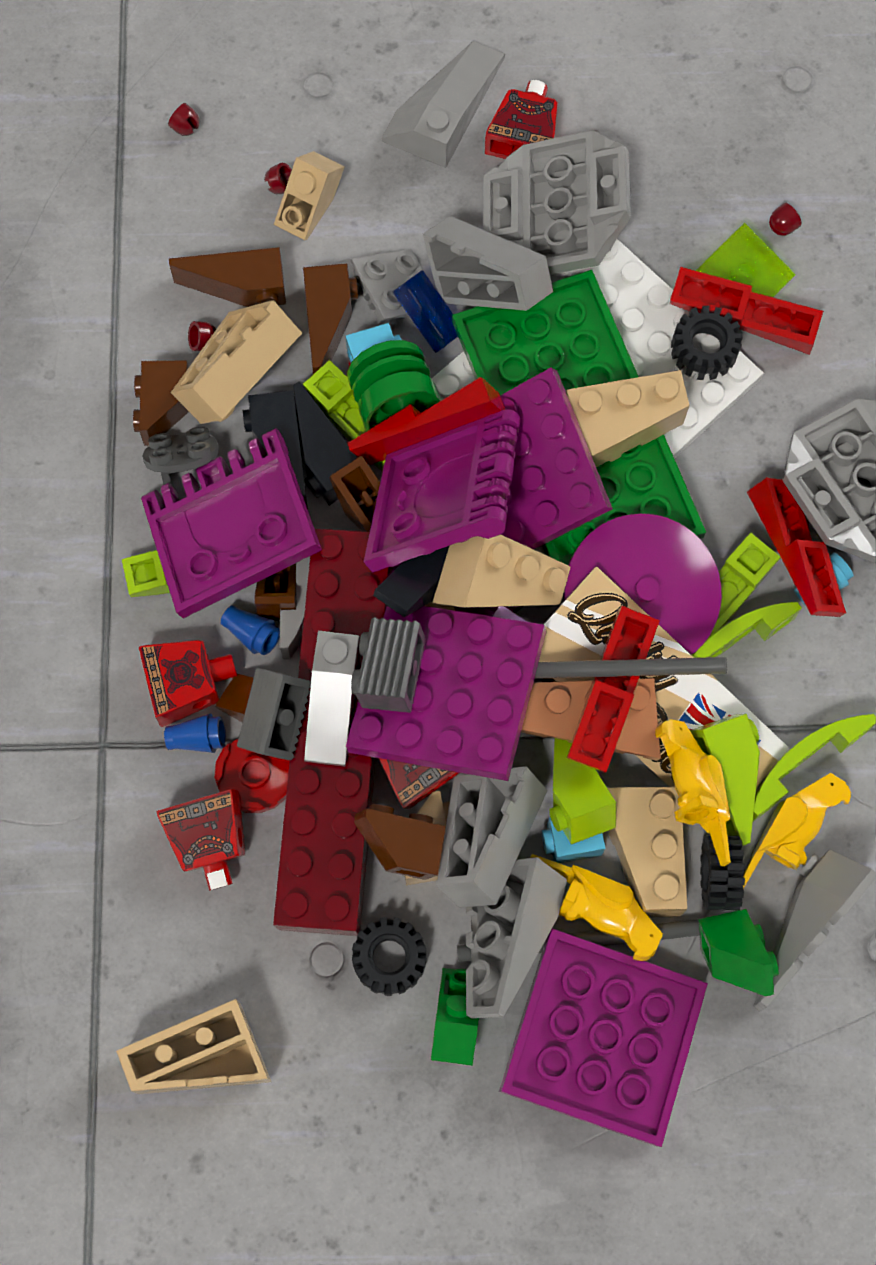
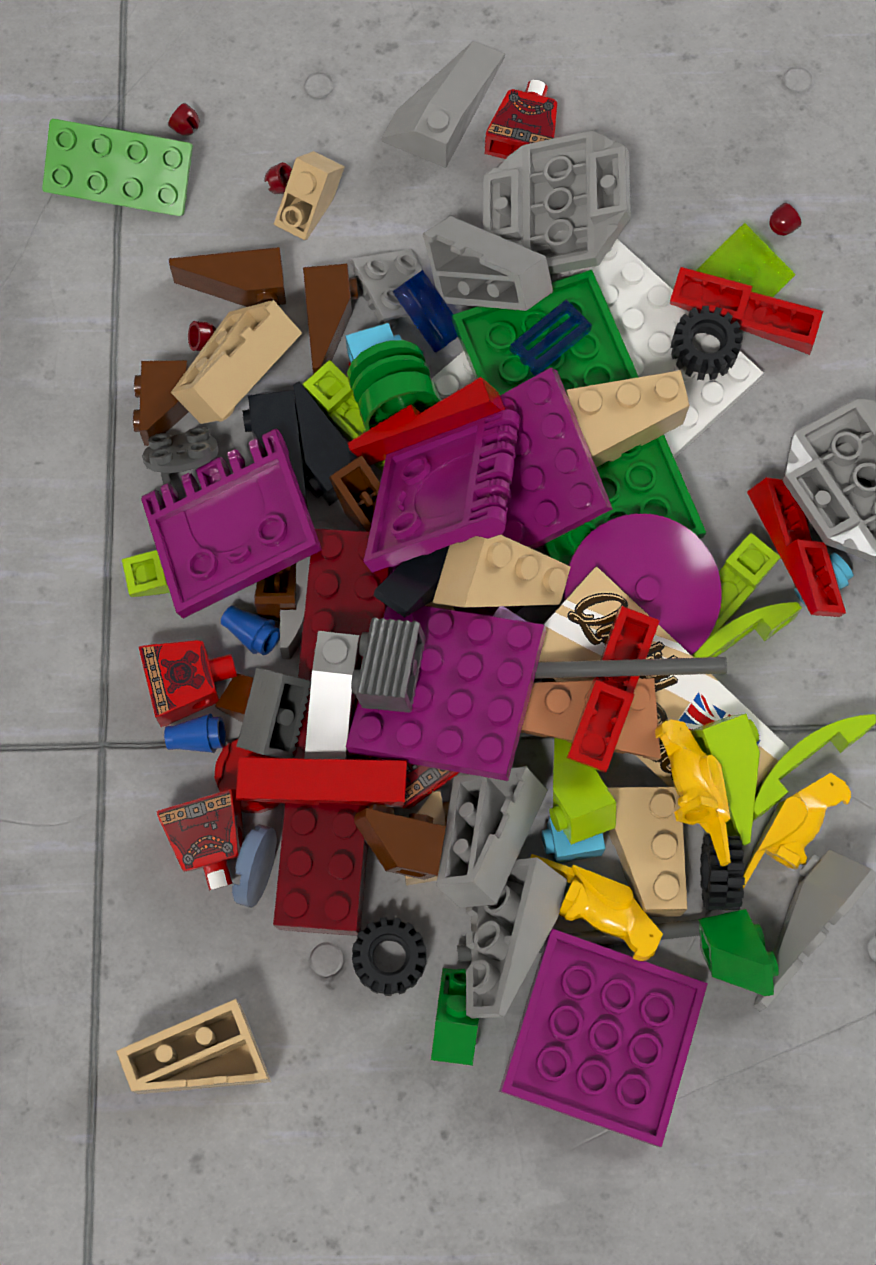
(117, 167): none -> bright green bracket
(254, 865): none -> sand blue tile
(322, 781): none -> red slope
(561, 347): none -> clear blue tile

